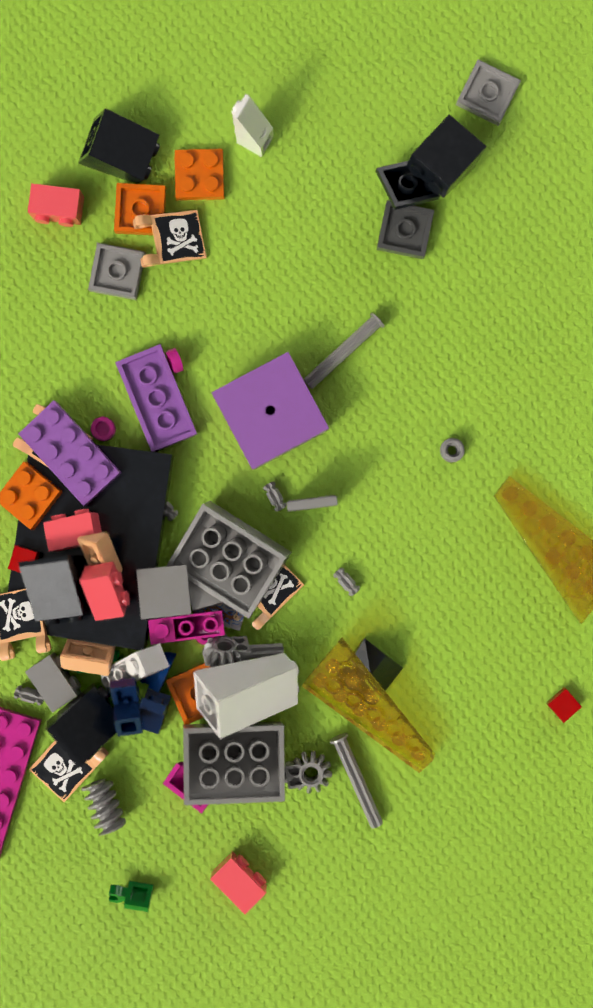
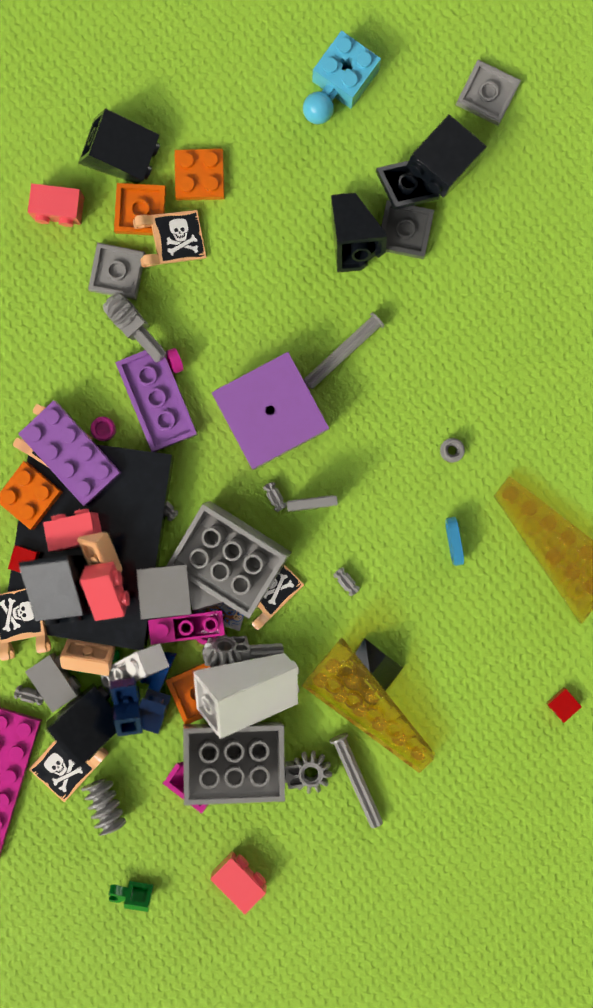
(132, 324): none -> light grey gear
(251, 126): white slope -> none
(336, 83): none -> medium azure brick
(355, 233): none -> black slope
(454, 541): none -> dark azure tile

